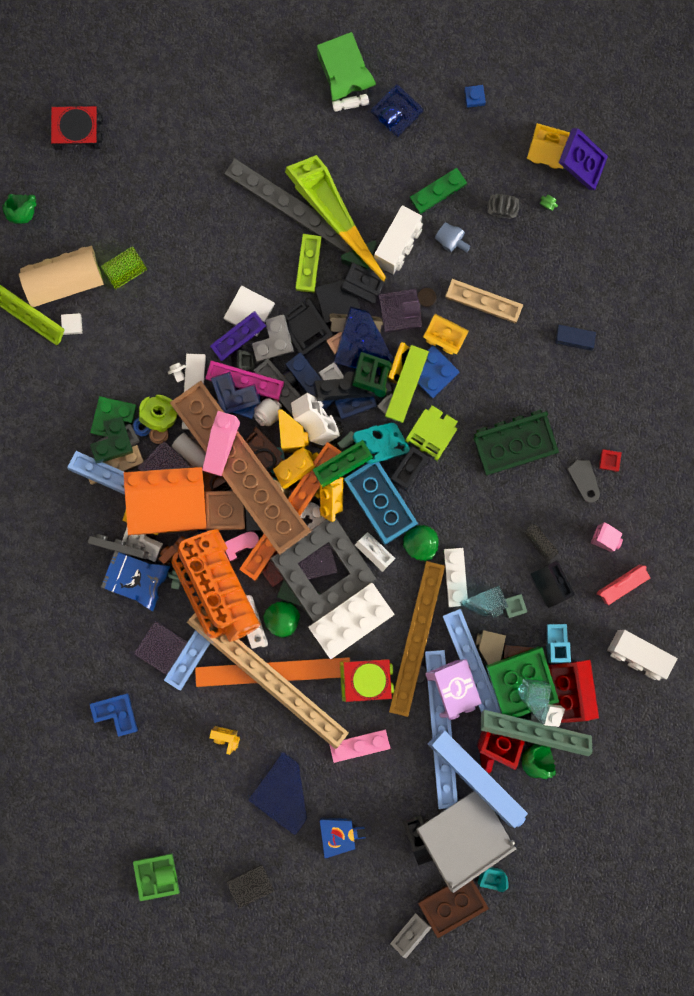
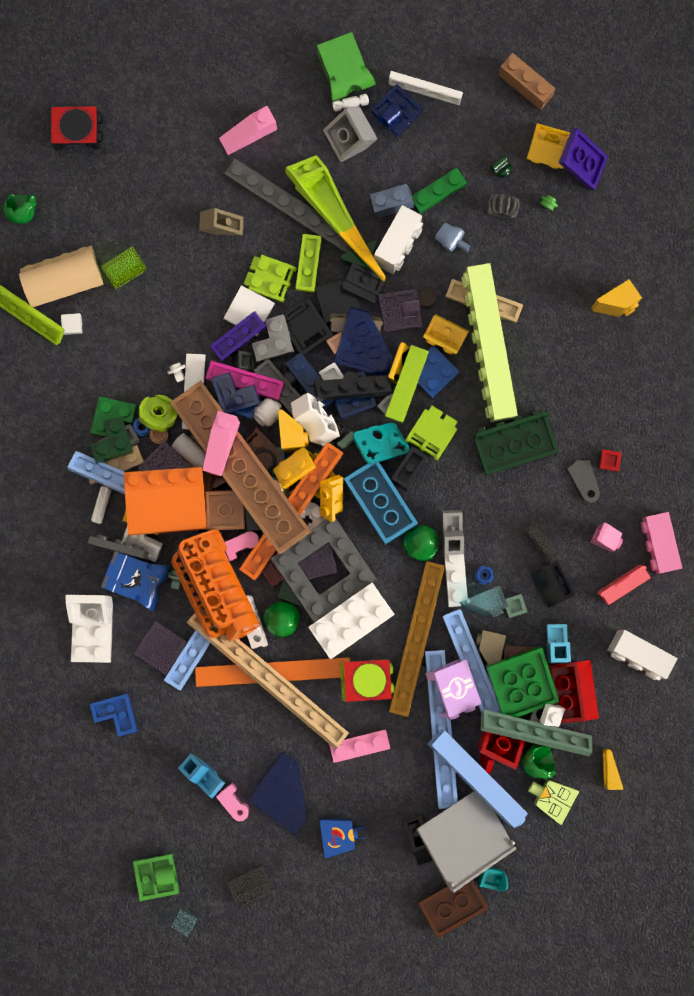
(91, 627): none -> white bracket
(101, 505): none -> white axle
(168, 552): dark orange plate -> none
(184, 922): none -> clear light blue tile
(202, 775): none -> dark azure brick
(221, 222): none -> dark tan slope
(224, 735): yellow bracket -> none
(236, 808): none -> bright pink leg
(249, 130): none -> bright pink slope
(269, 277): none -> lime plate
(342, 463): green plate -> none
(349, 133): none -> light grey slope
(366, 372): dark green plate -> none
(375, 551): white plate -> none
(391, 200): none -> sand blue brick
(410, 935): light grey plate -> none
(425, 88): none -> white tile
(453, 532): none -> light grey brick
(474, 96): blue plate -> none
(479, 575): none -> blue plate
(490, 343): none -> yellowish green brick
(501, 167): none -> dark green plate
(526, 81): none -> medium nougat brick
(536, 697): clear light blue slope -> none
(553, 798): none -> yellowish green torso
(575, 337): dark blue slope -> none
(610, 773): none -> yellow slope
(618, 301): none -> yellow slope
(661, 543): none -> bright pink brick

